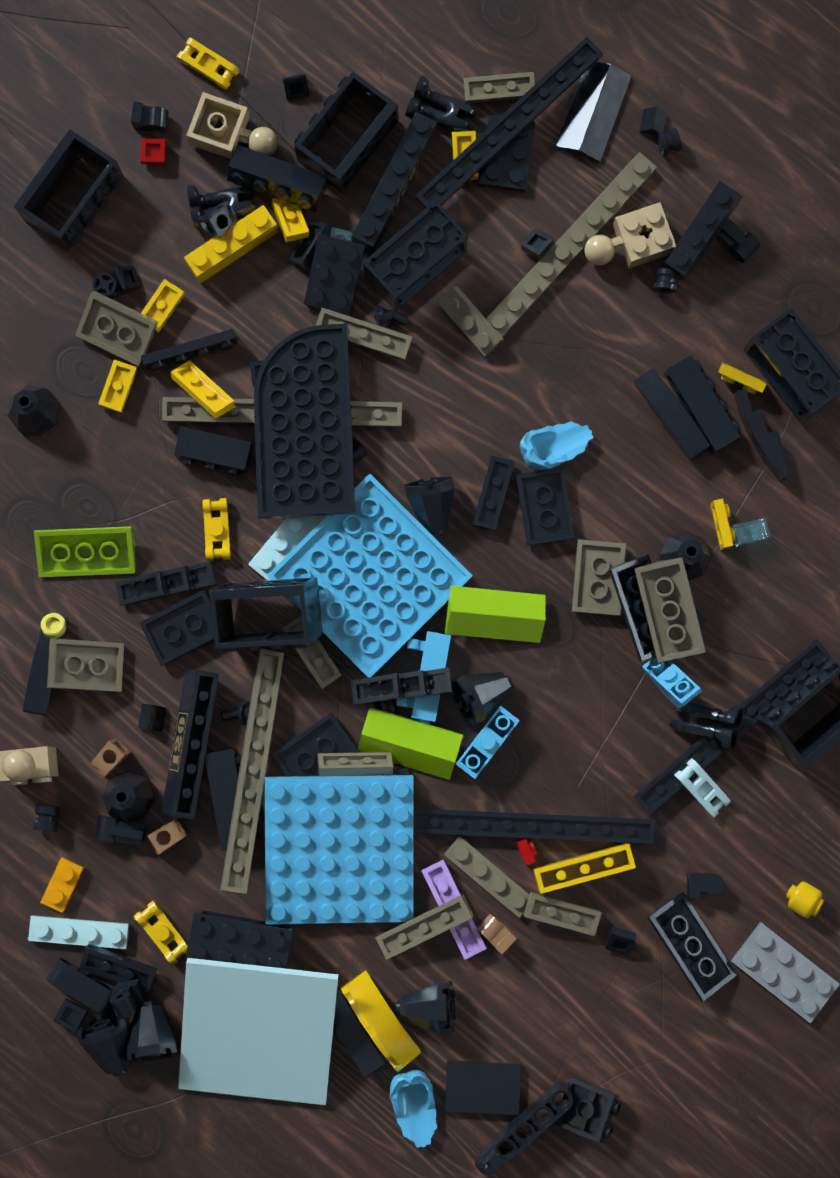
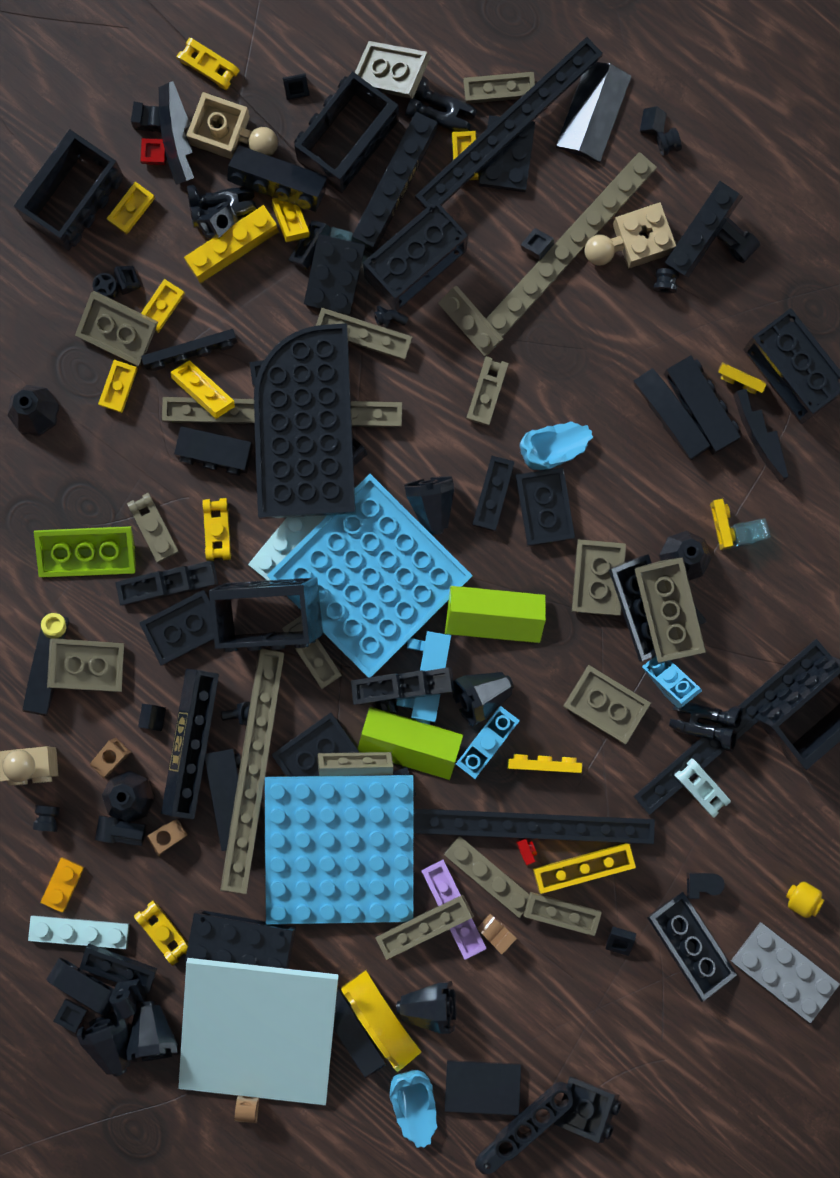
(131, 208): none -> yellow plate
(153, 528): none -> dark tan plate
(173, 122): none -> black slope
(247, 1109): none -> medium nougat leg
(393, 68): none -> plate
(487, 392): none -> dark tan plate
(544, 763): none -> yellow plate
(606, 704): none -> dark tan plate

